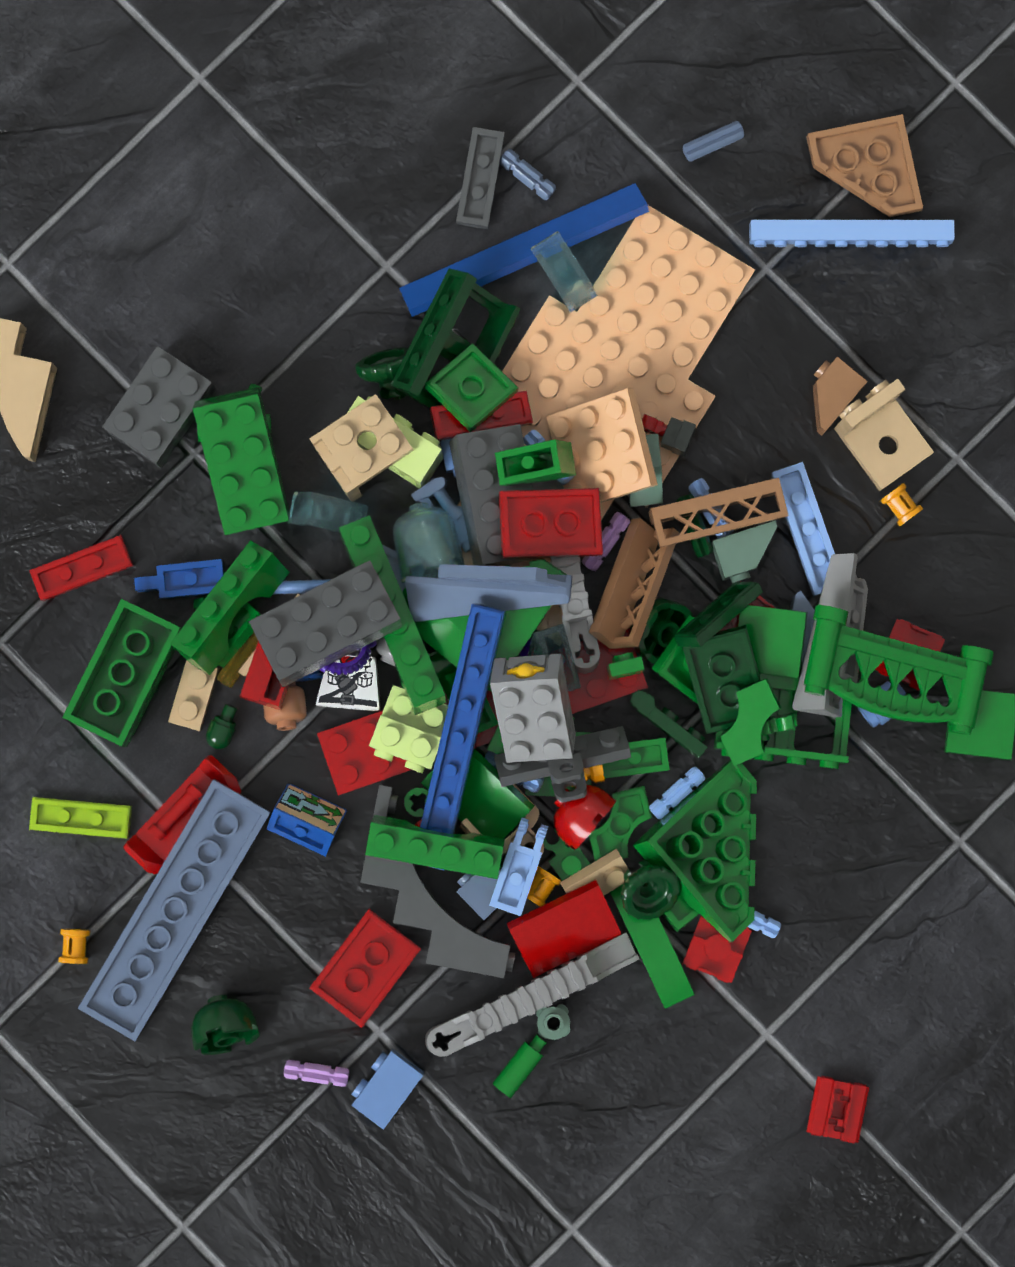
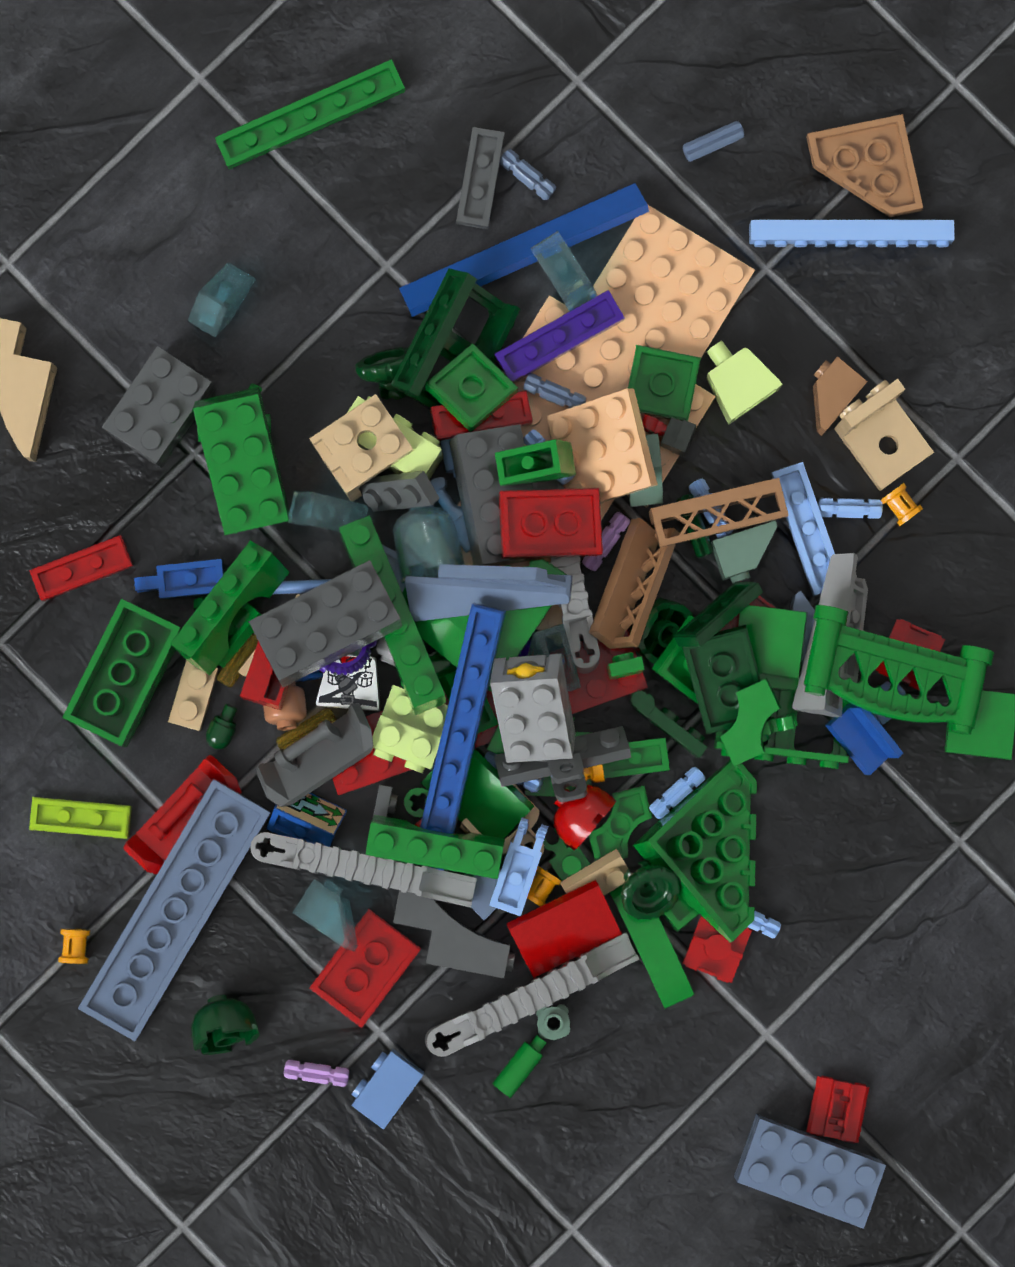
(220, 299): none -> clear light blue slope
(304, 728): none -> clear yellow axle
(310, 114): none -> green plate
(316, 757): none -> dark grey piece
(328, 913): none -> clear light blue slope
(352, 865): none -> light grey piece
(399, 491): none -> dark grey plate
(552, 391): none -> sand blue axle
(559, 336): none -> dark purple plate
(663, 382): none -> green tile
(739, 381): none -> yellowish green torso
(809, 1171): none -> sand blue brick
(850, 508): none -> light blue axle
(863, 738): none -> blue panel

